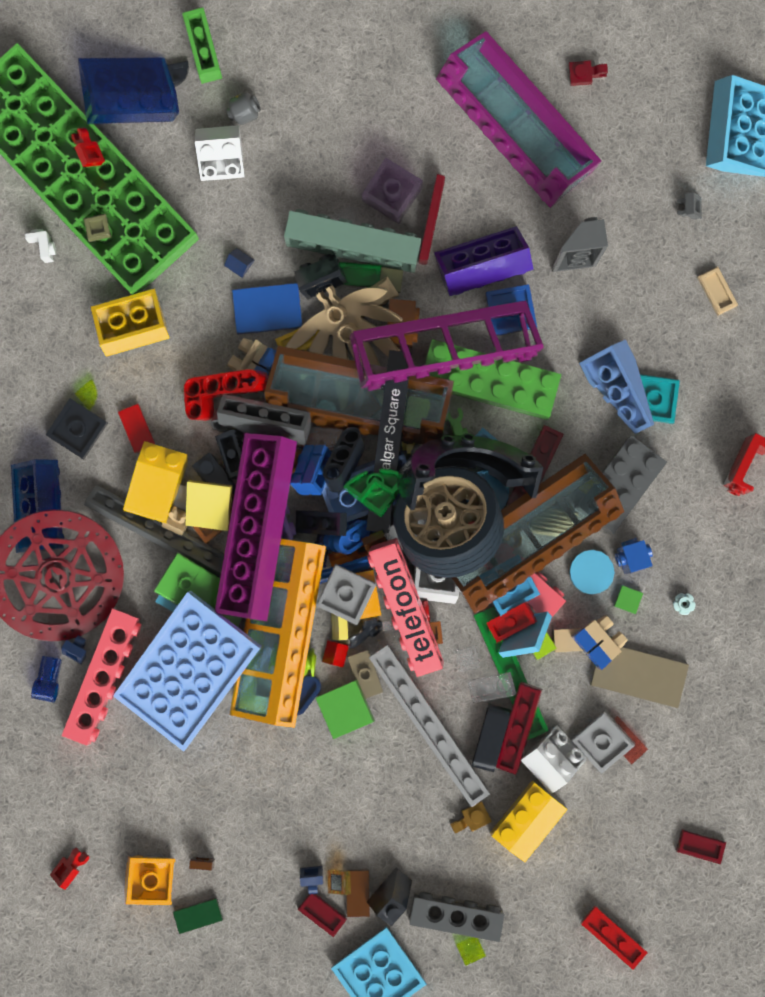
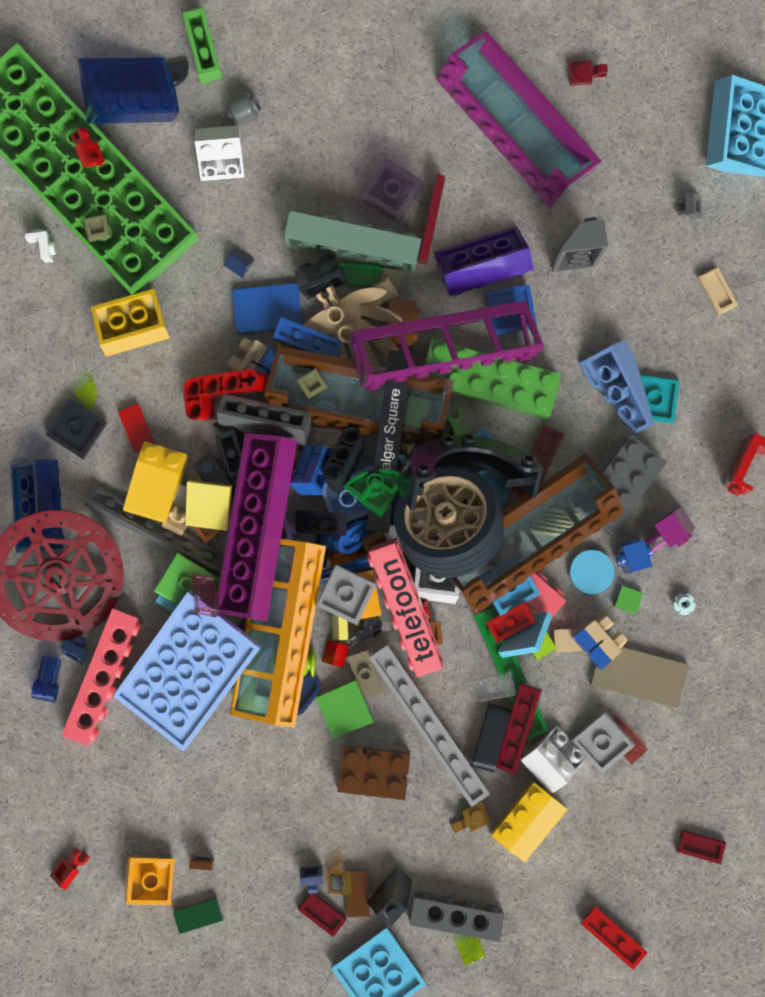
(205, 596): none -> clear pink tile
(306, 338): none -> blue plate
(311, 383): none -> olive tile
(374, 773): none -> reddish brown piece
(674, 529): none -> magenta brick

